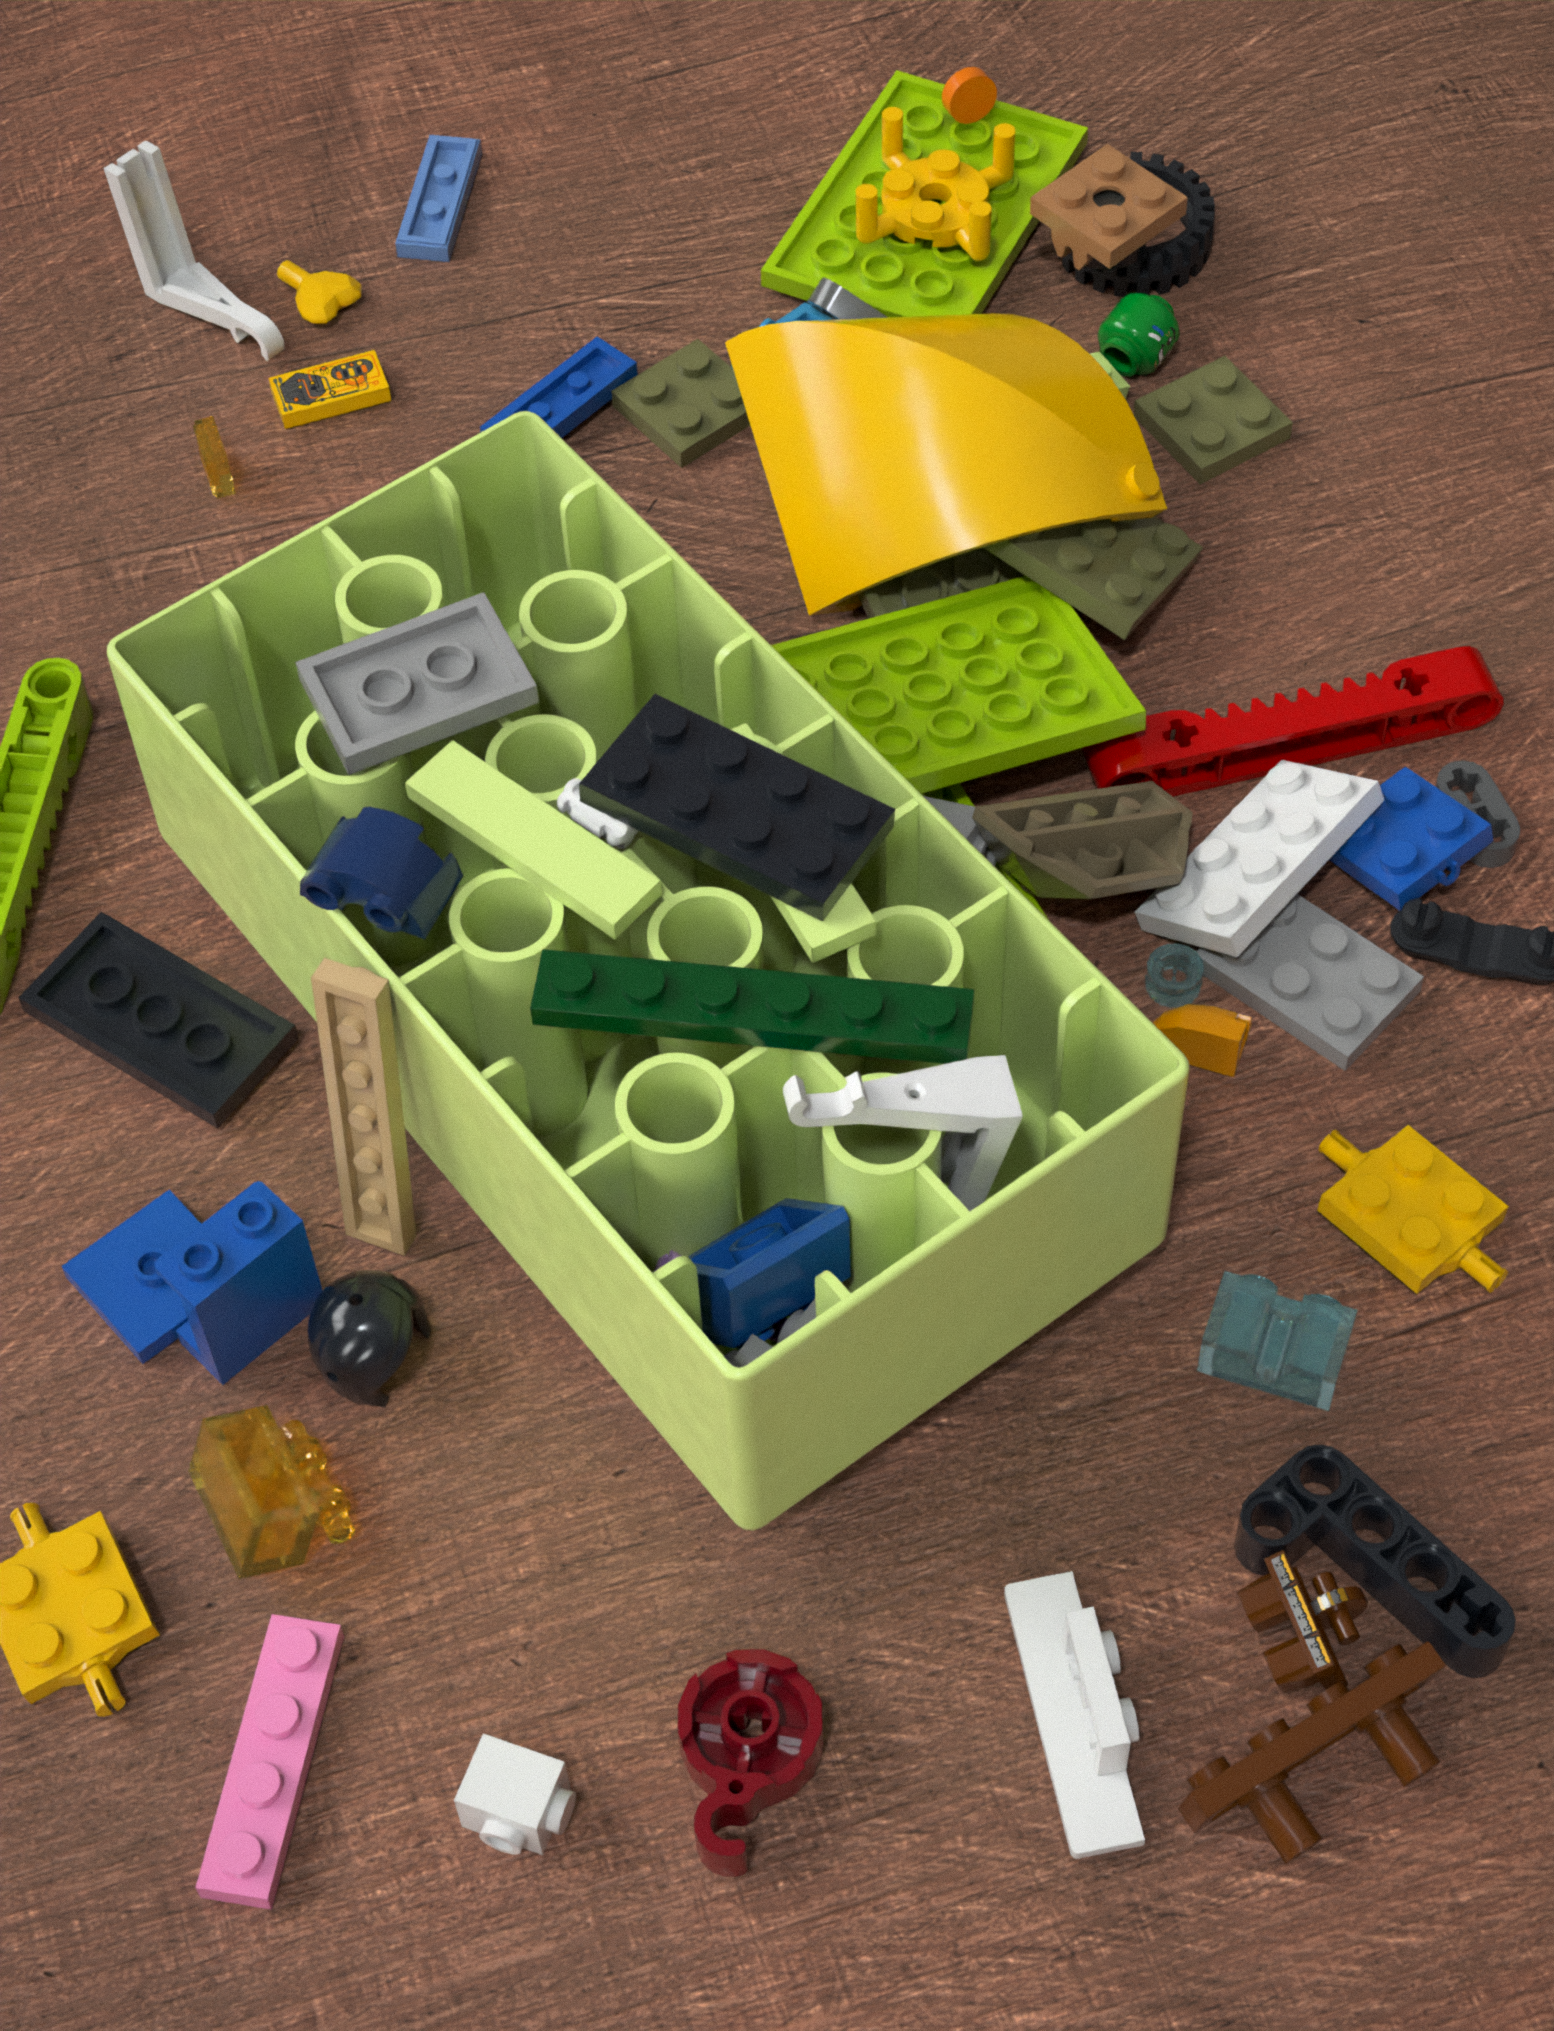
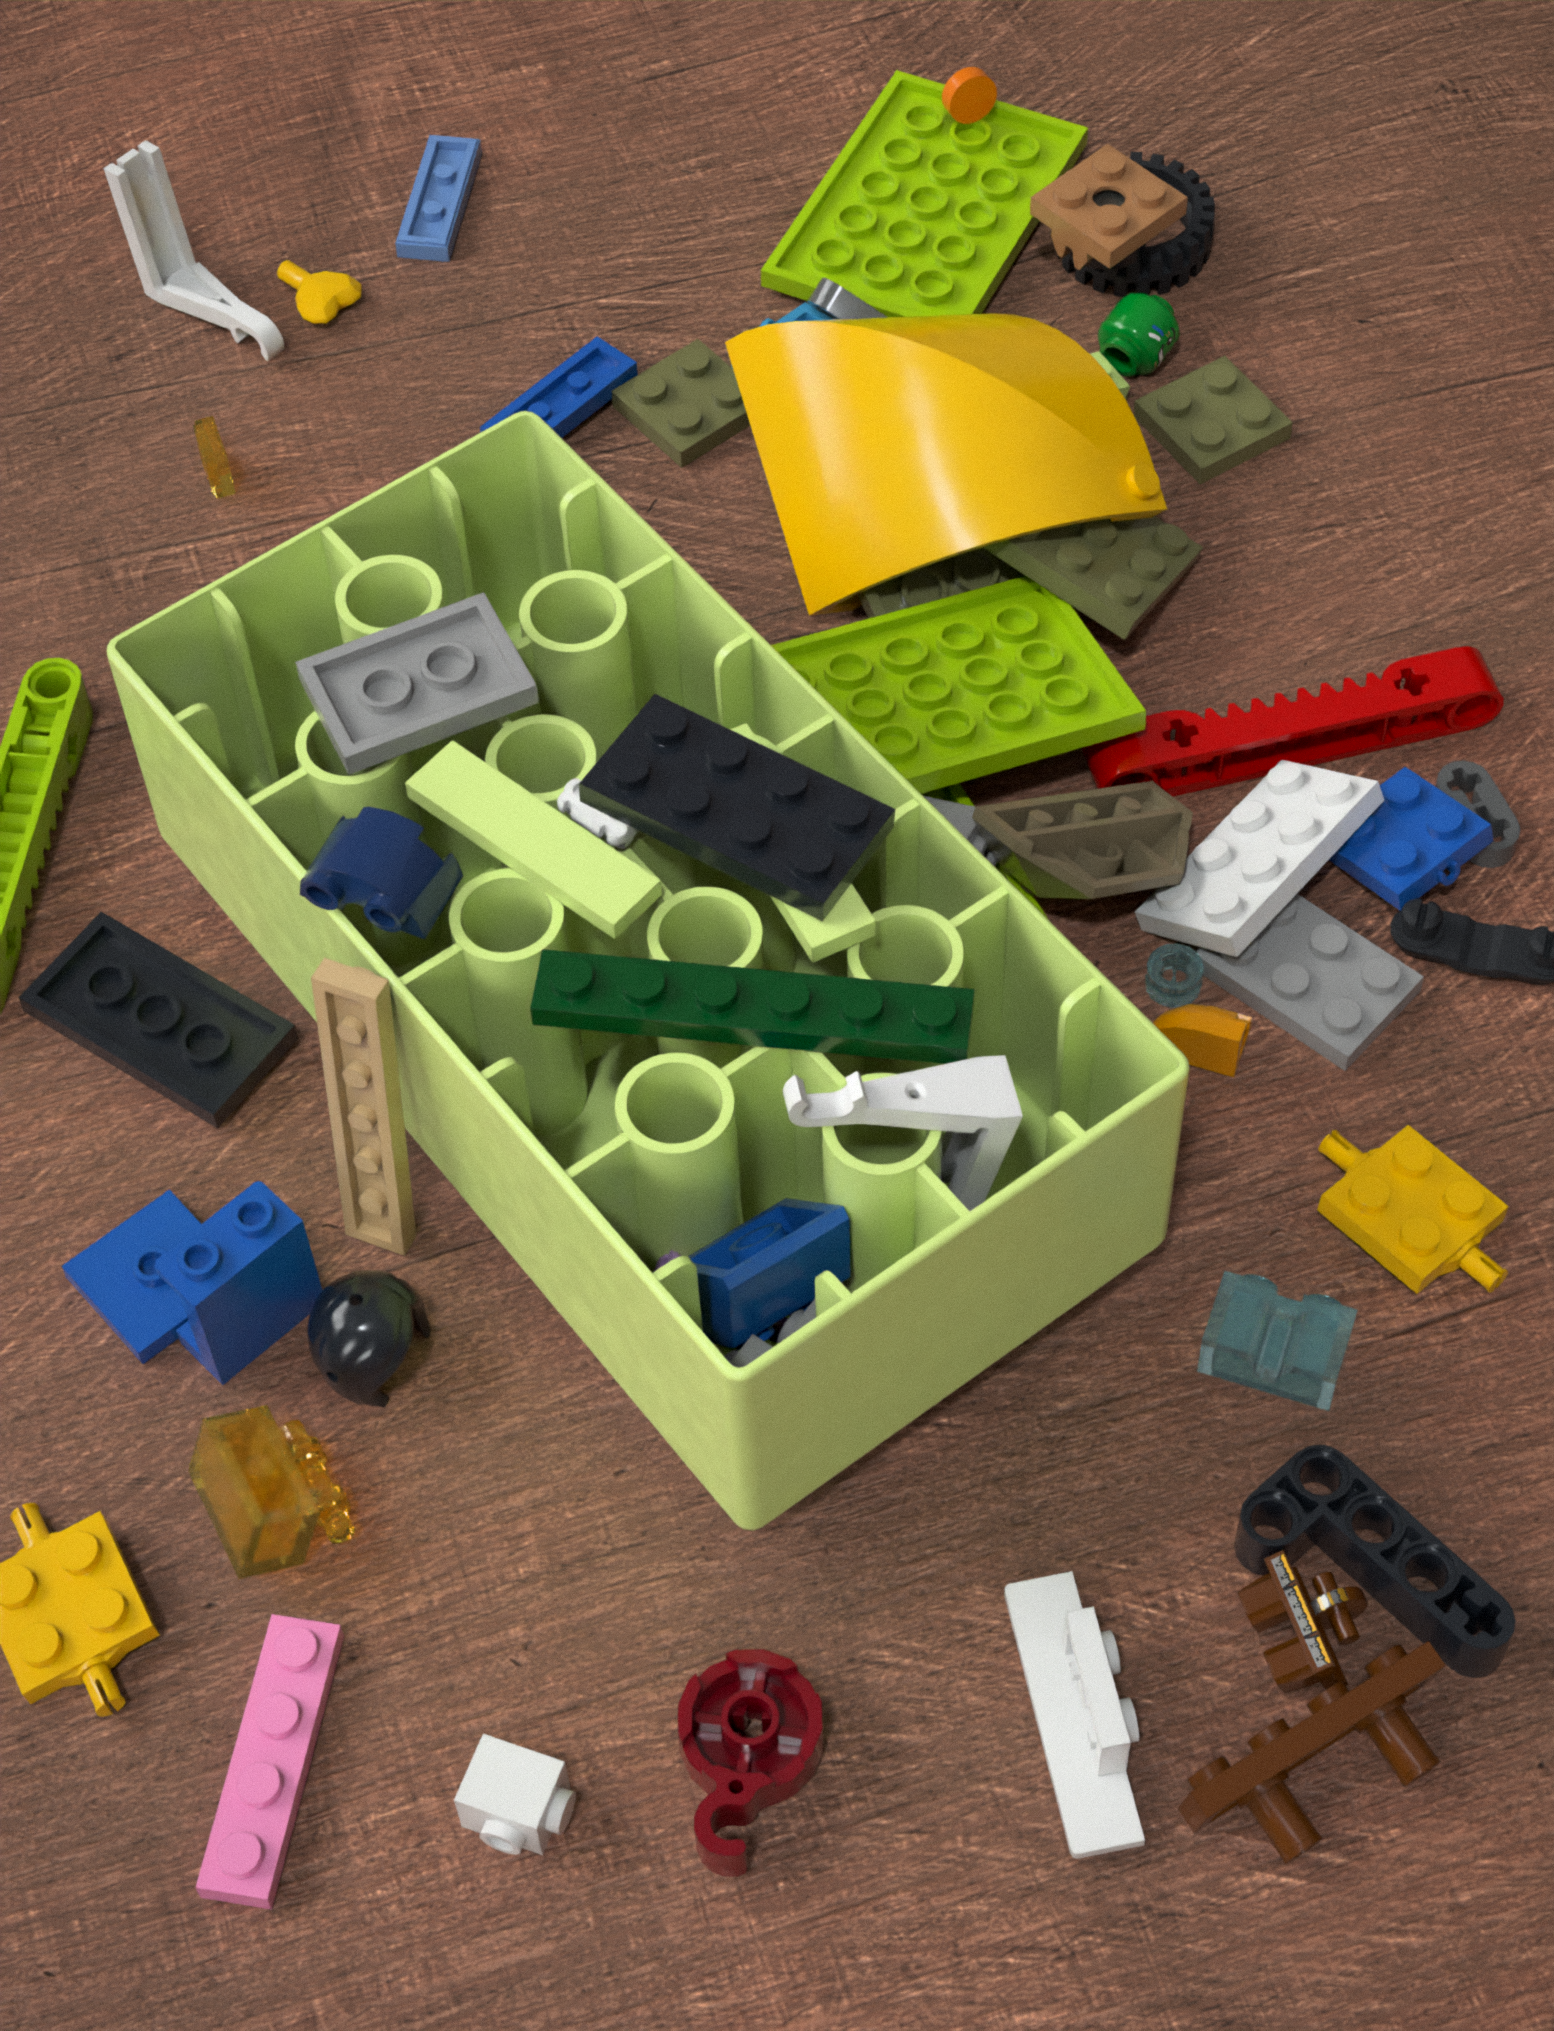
(329, 389): tile -> none
(941, 176): yellow plate -> none

